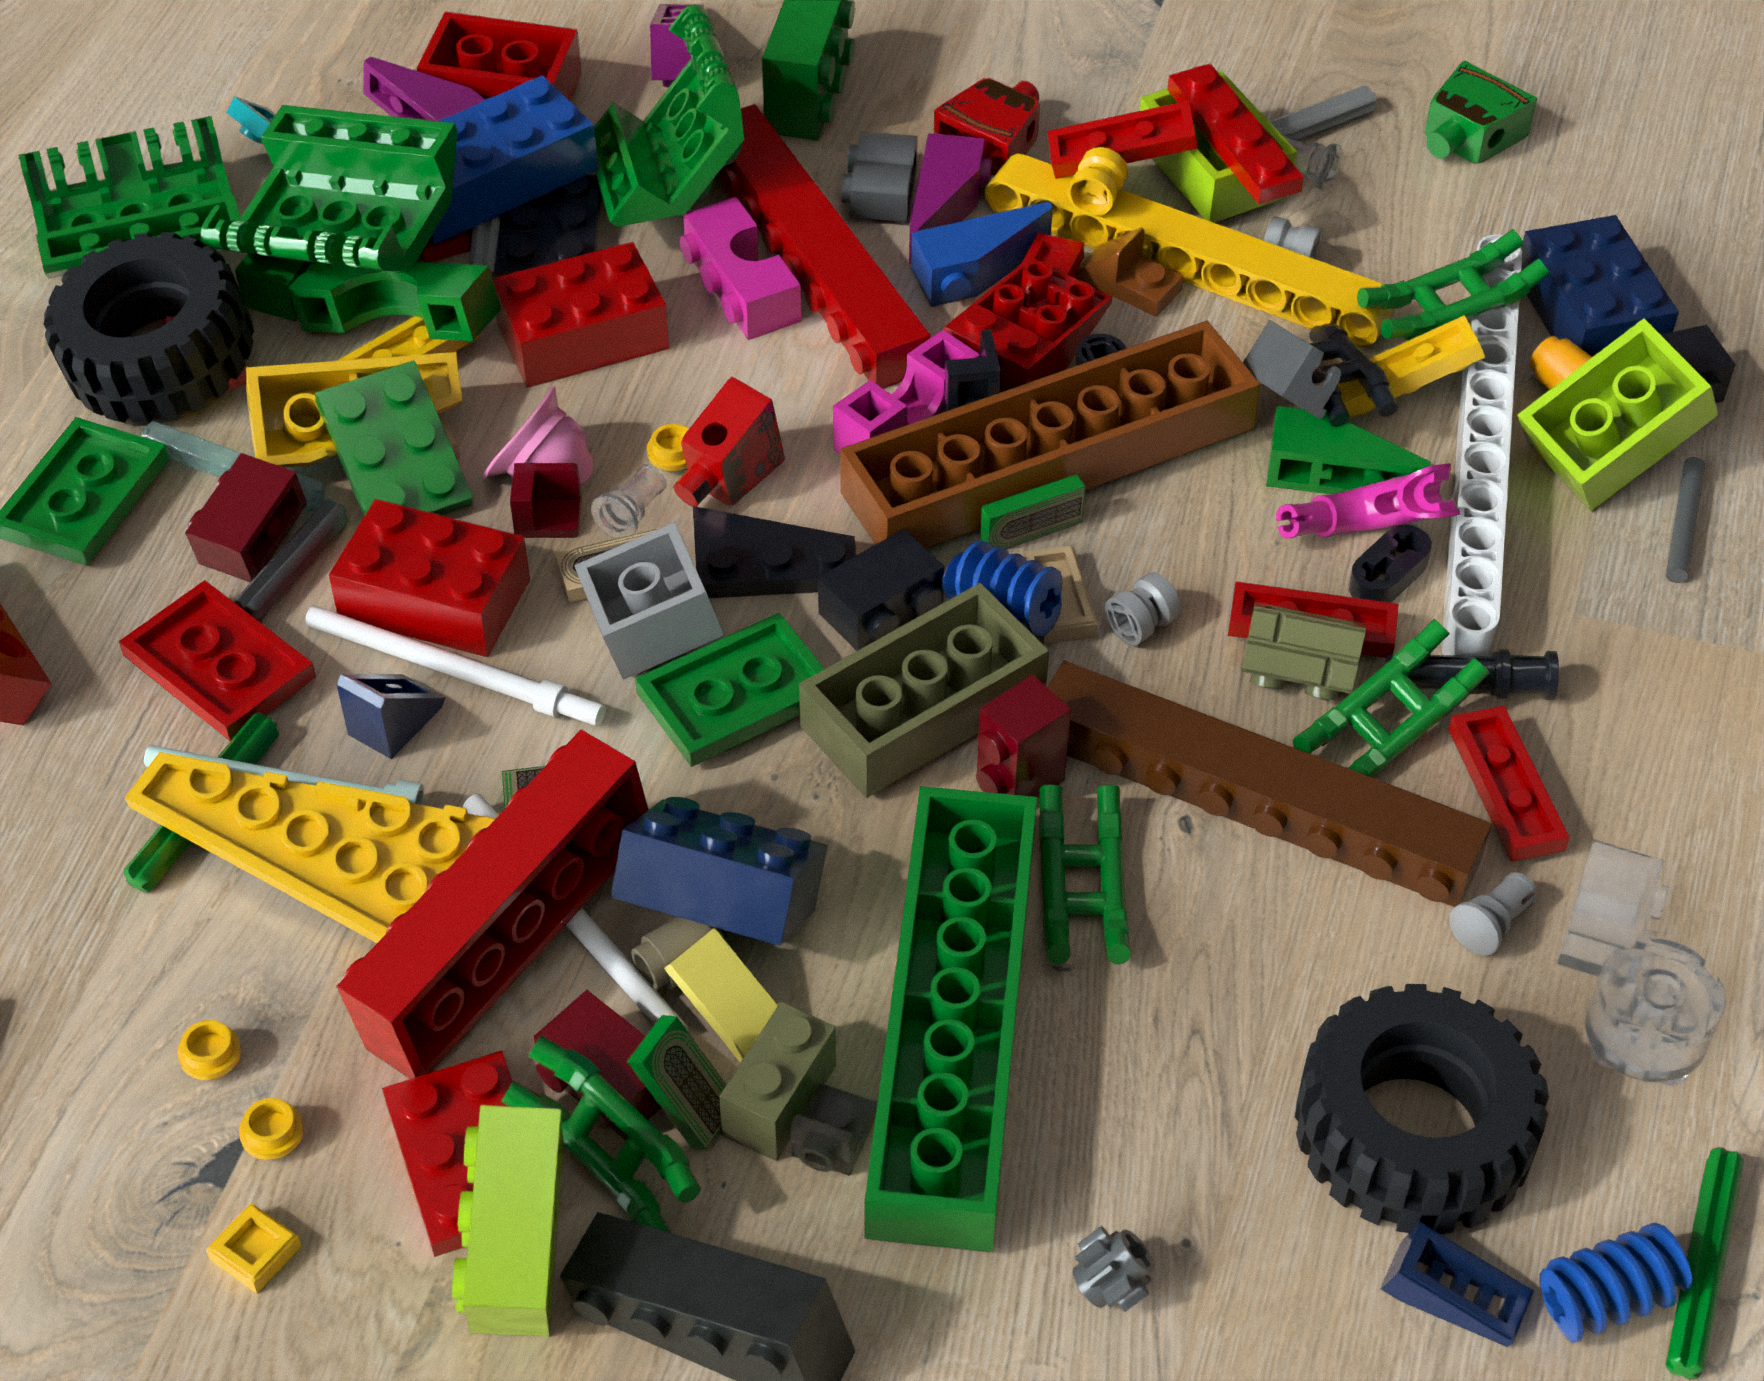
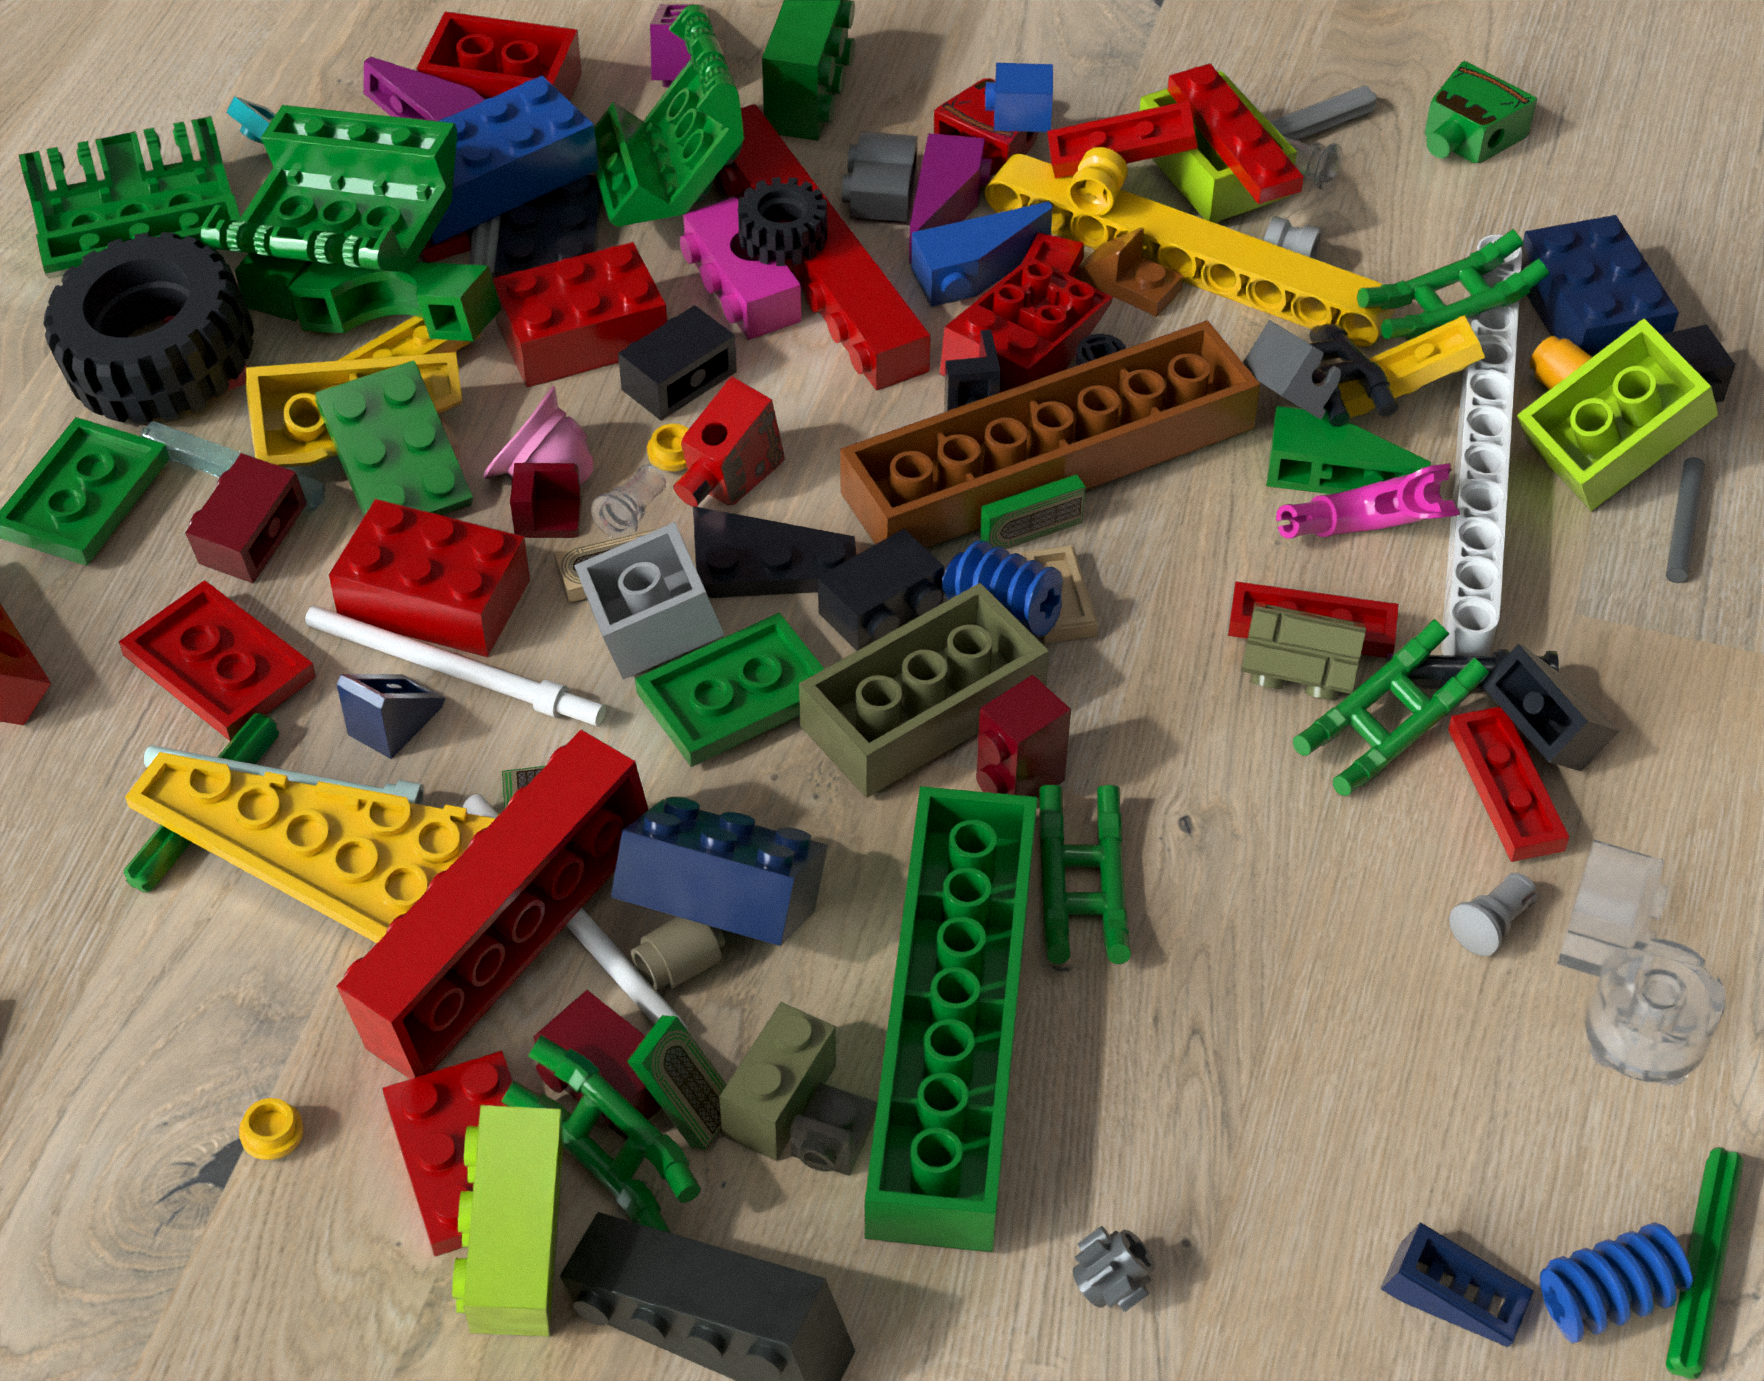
(208, 1050): yellow plate -> none
(254, 1248): yellow tile -> none
(292, 559): dark grey axle -> none
(677, 362): none -> black brick
(723, 992): light yellow tile -> none
(782, 202): none -> black tyre
(920, 395): dark pink arch -> none
(1021, 97): none -> blue brick
(1138, 612): light grey wheel -> none
(1271, 786): reddish brown brick -> none
(1381, 559): black beam -> none
(1405, 1174): black tyre -> none
(1549, 709): none -> black slope

